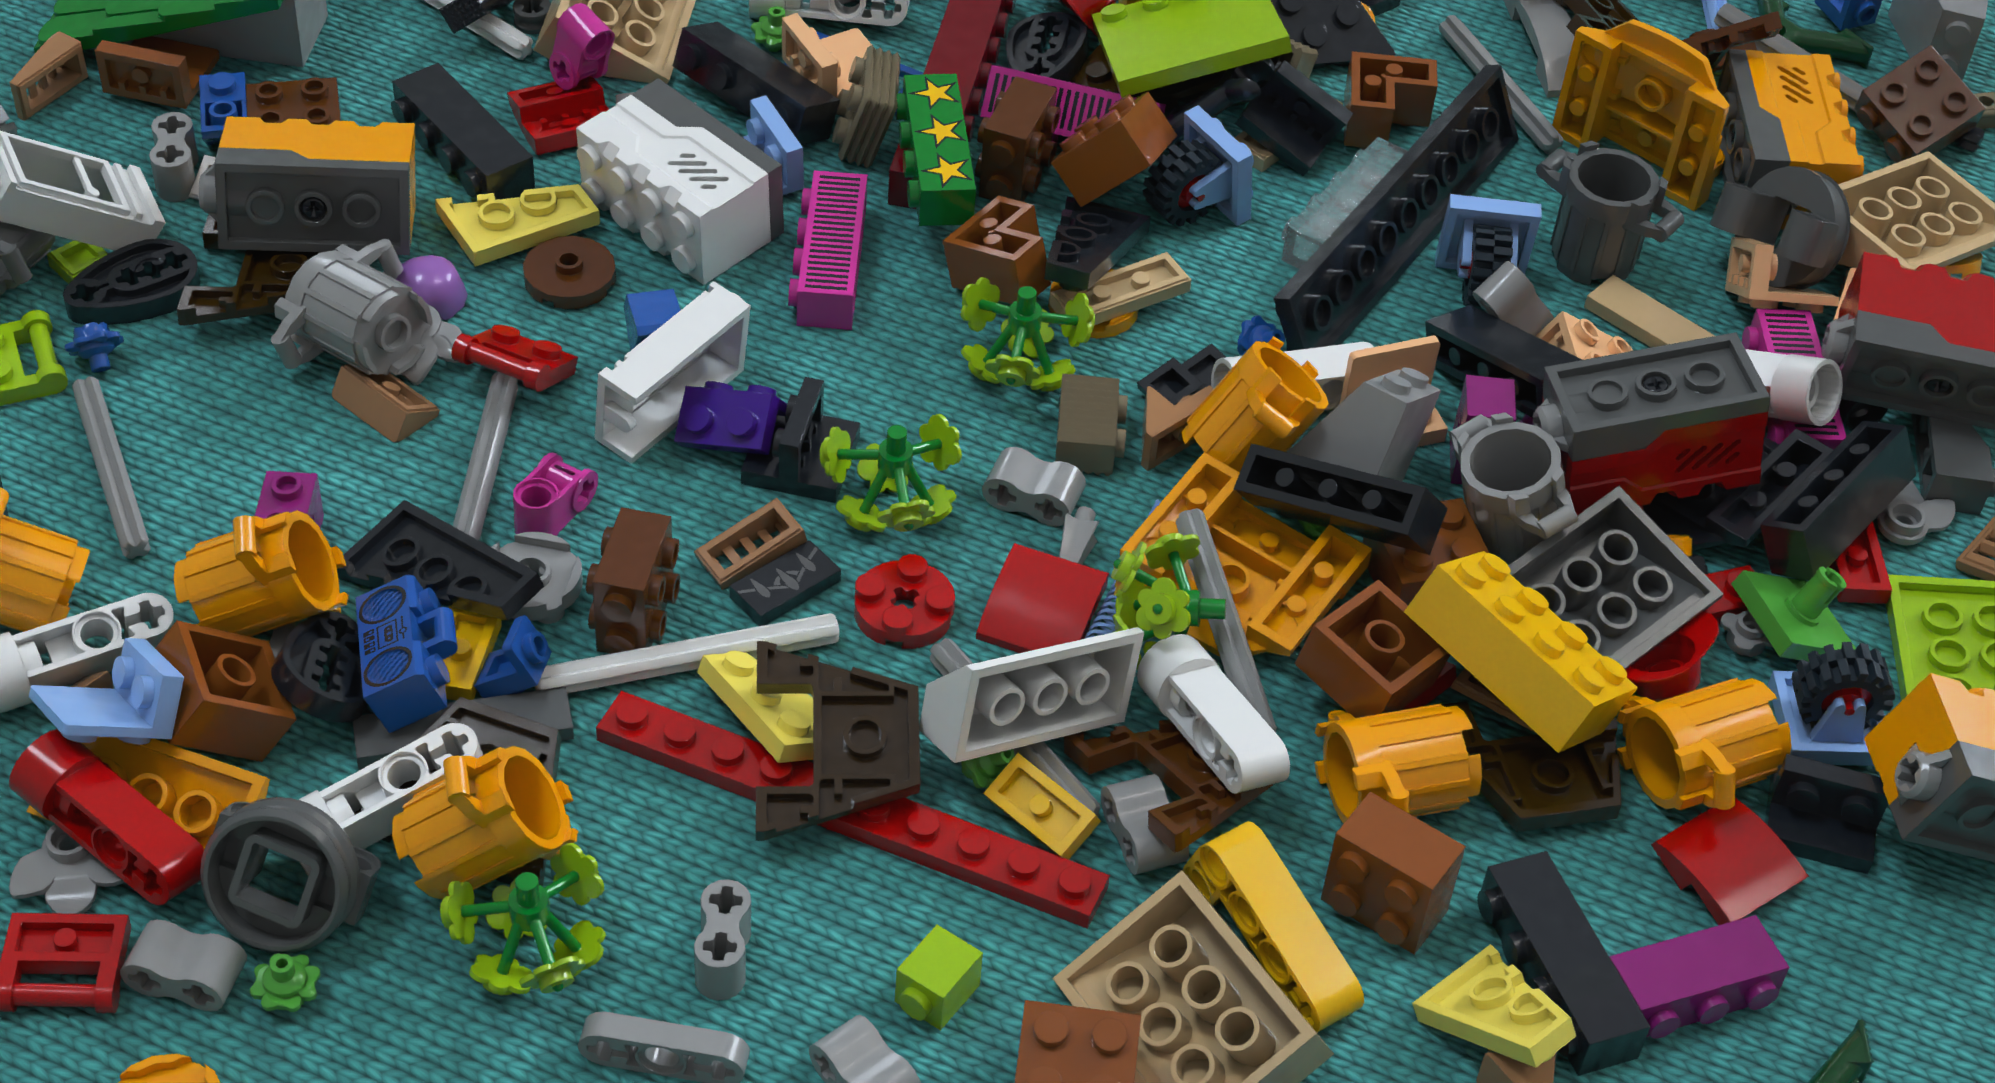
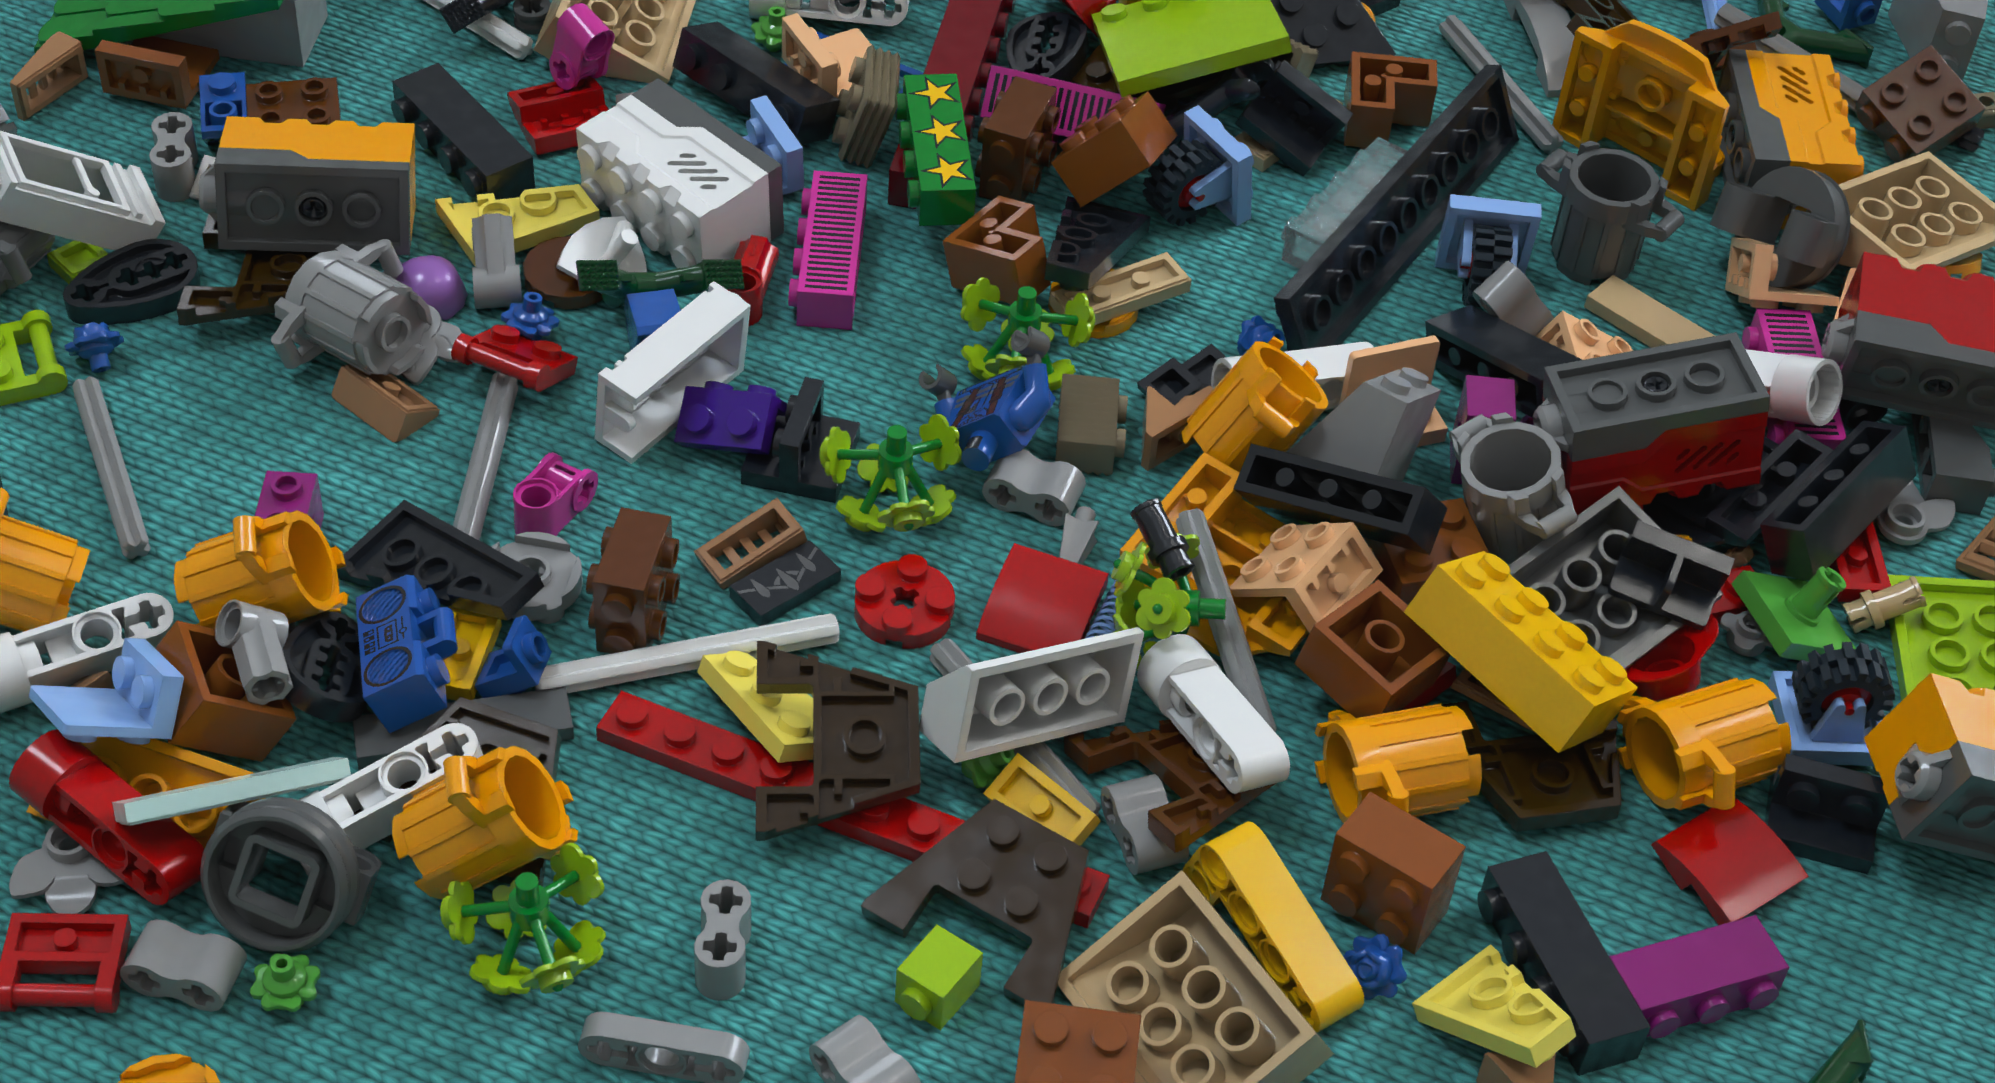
(230, 791): none -> light aqua tile
(257, 645): none -> light grey piece
(495, 270): none -> light grey piece
(531, 317): none -> blue plant
(604, 240): none -> white shield
(616, 283): none -> dark green piece
(758, 265): none -> red piece
(1000, 412): none -> blue torso
(1005, 873): none -> dark brown wing
(1166, 547): none -> black pin
(1311, 566): none -> light nougat bracket
(1376, 965): none -> blue plant
(1669, 575): none -> black panel
(1741, 555): none -> medium nougat piece
(1883, 605): none -> tan pin

